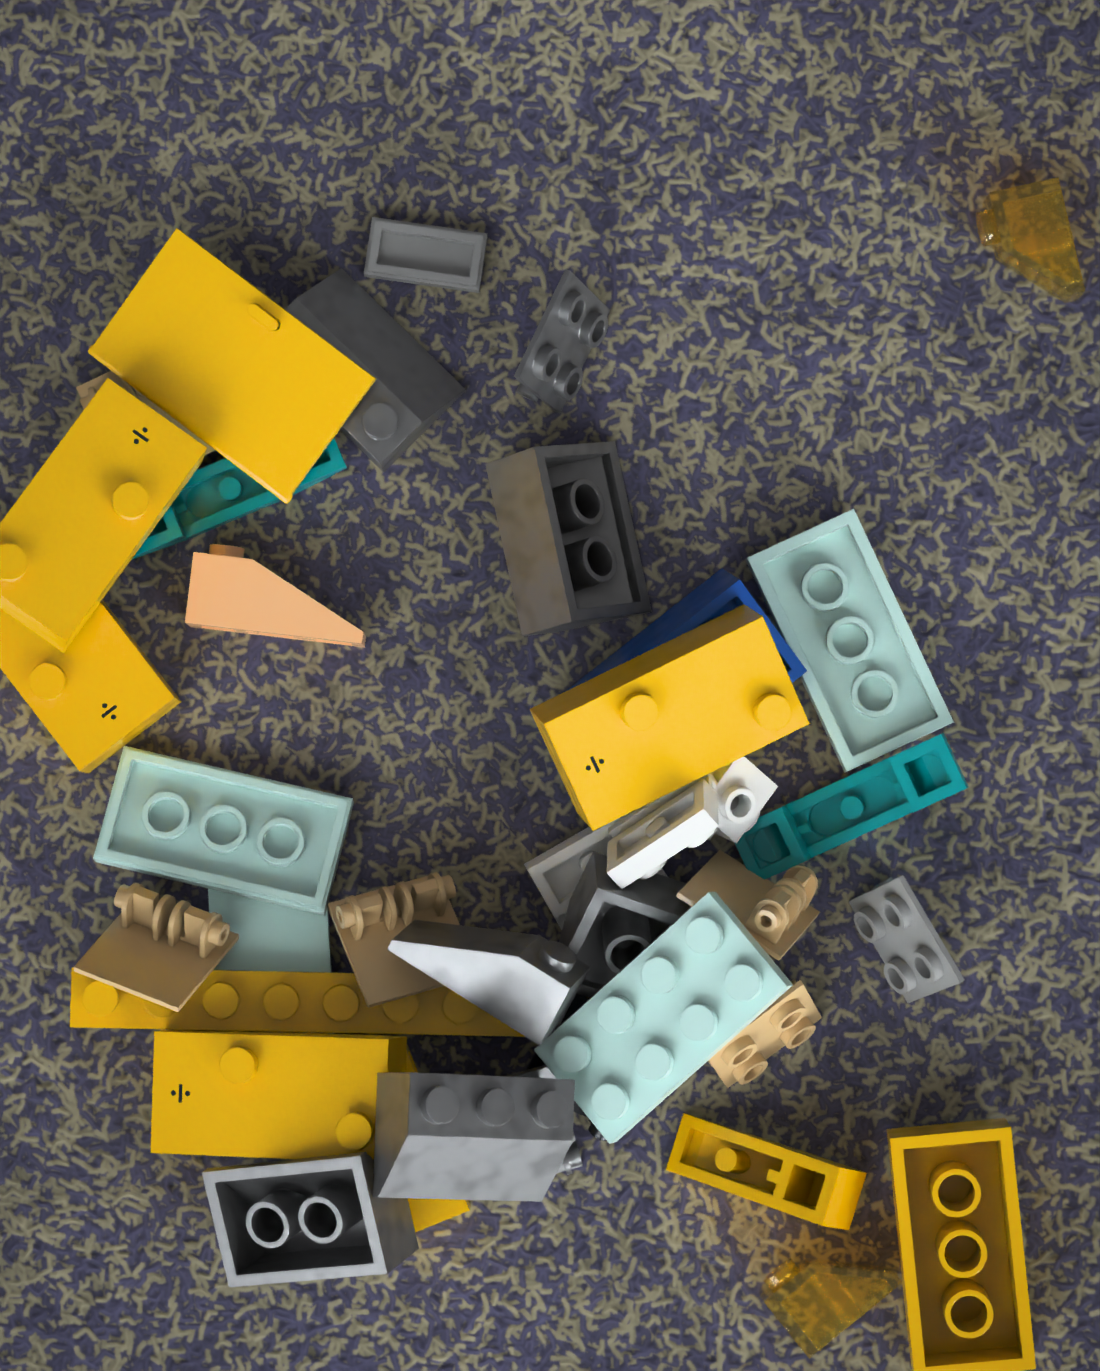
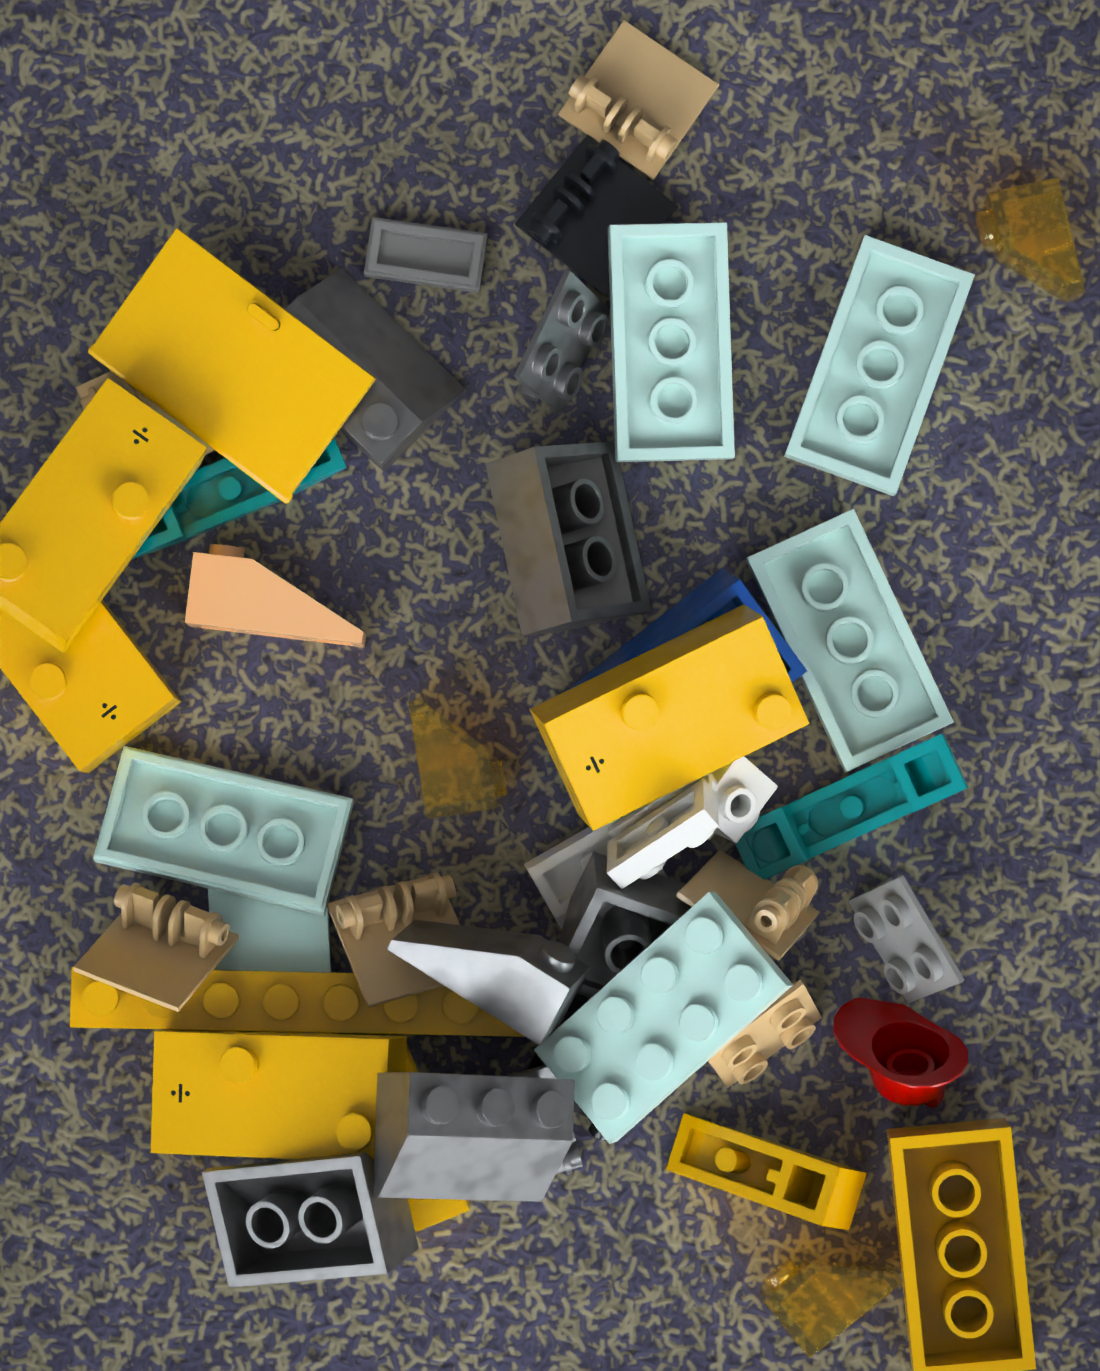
(453, 767): none -> clear yellow slope
(583, 201): none -> black hinge
(638, 99): none -> tan hinge
(671, 342): none -> light aqua plate
(879, 365): none -> light aqua plate
(903, 1050): none -> red piece

